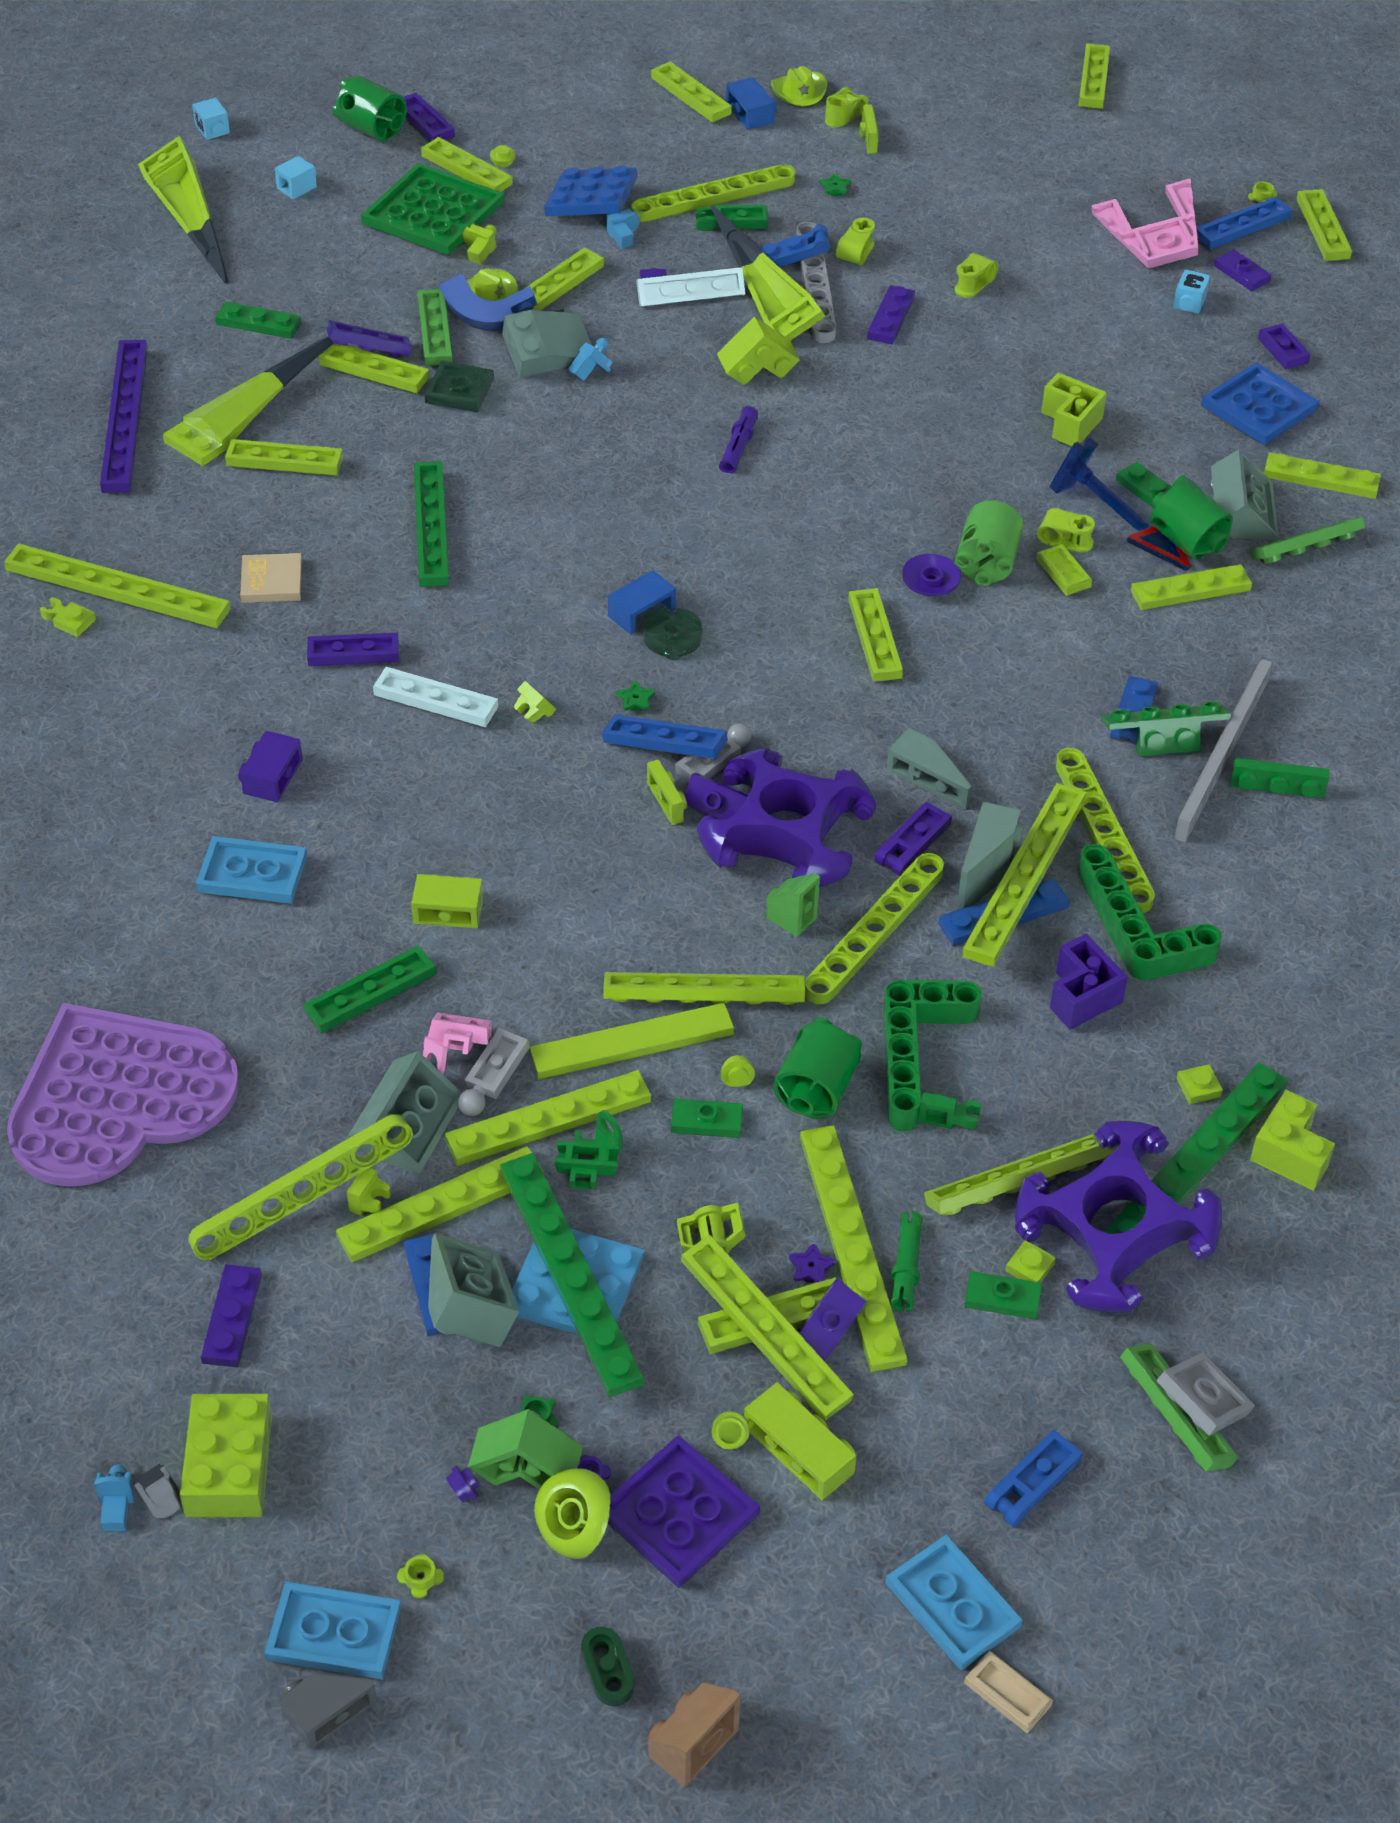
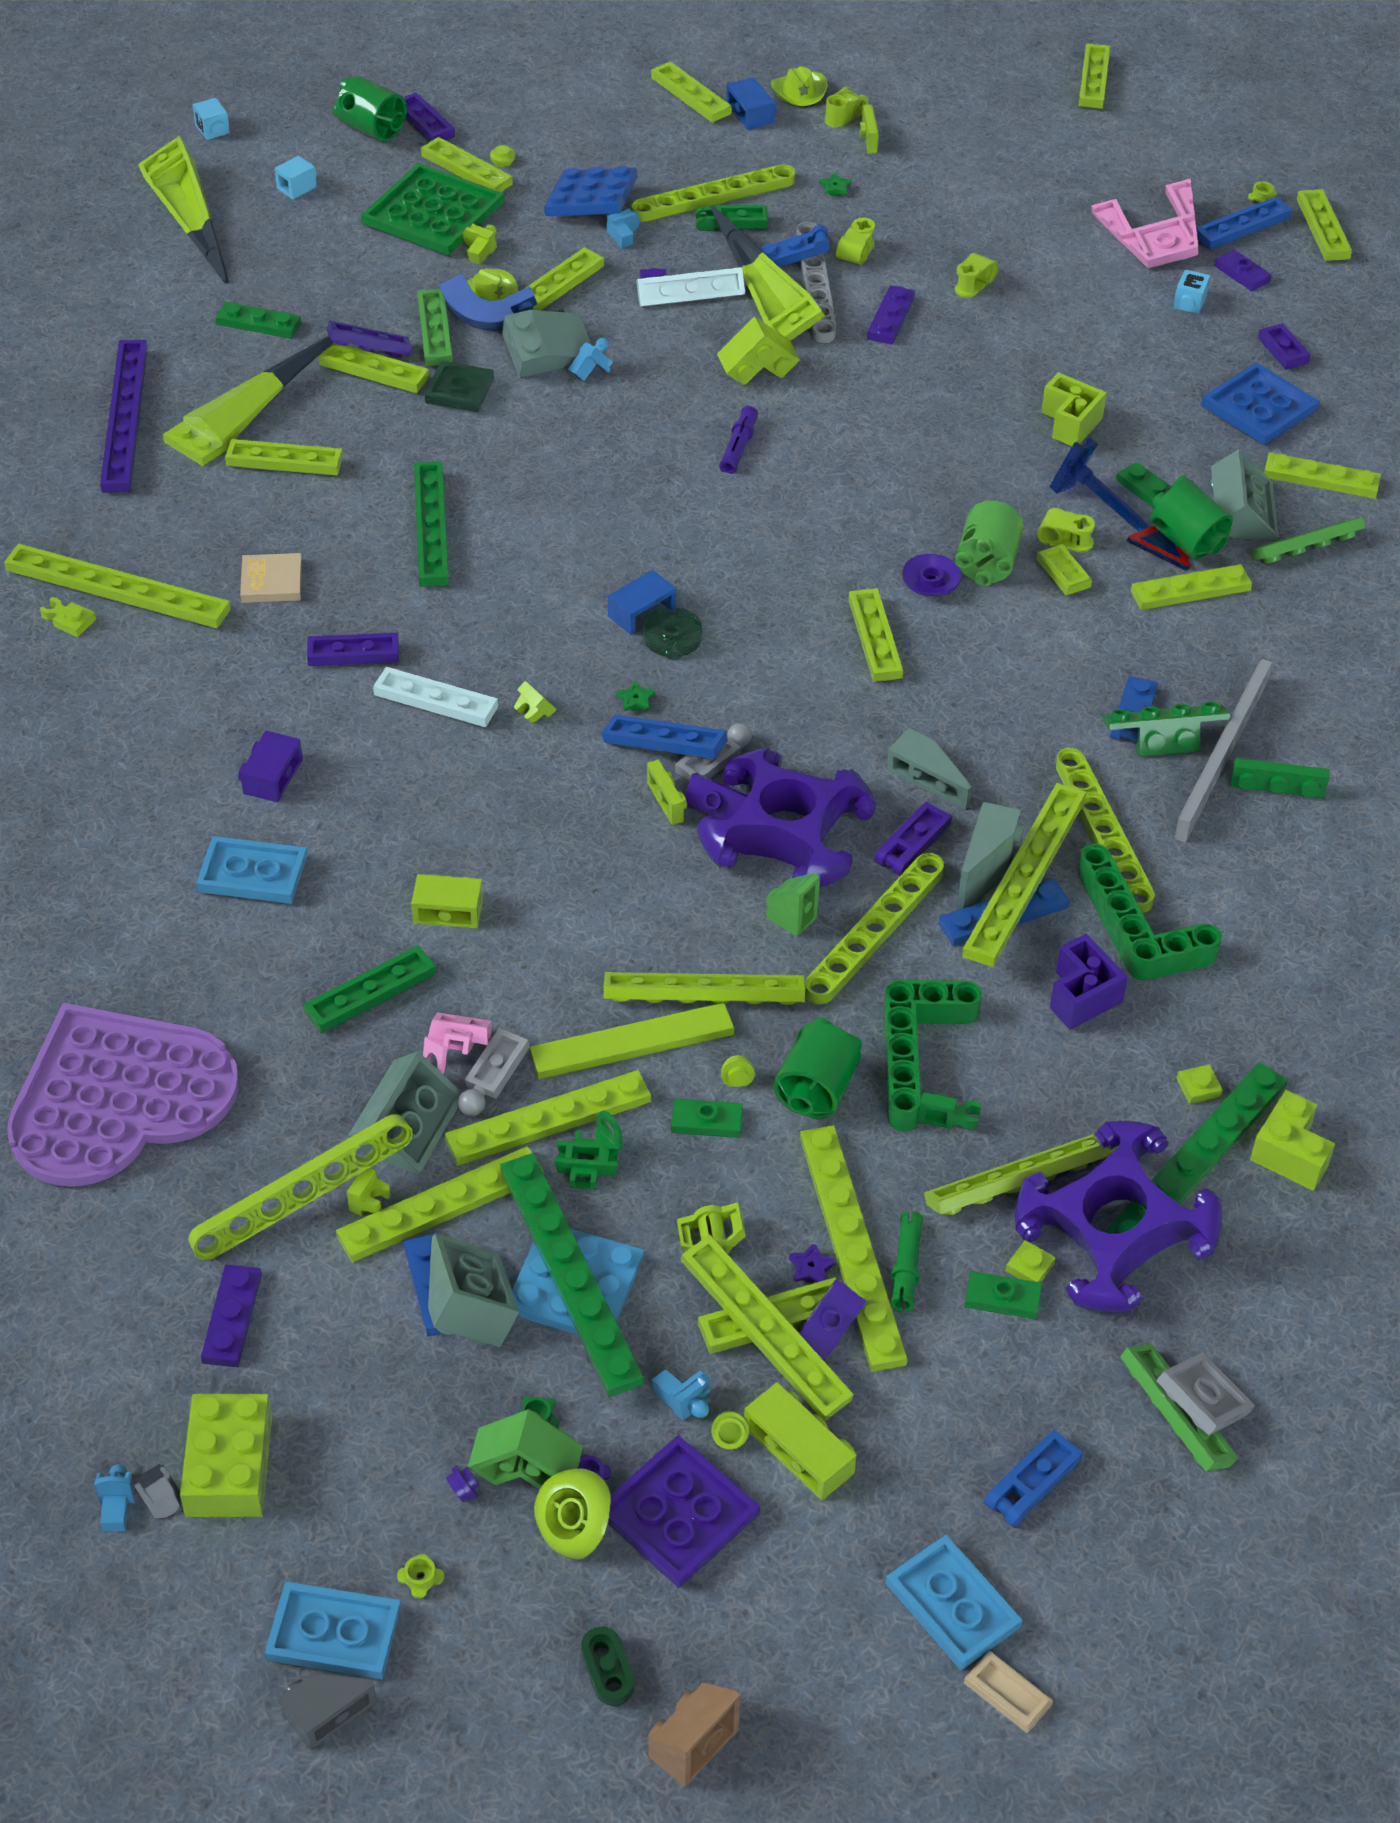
(686, 1397): none -> dark azure piece

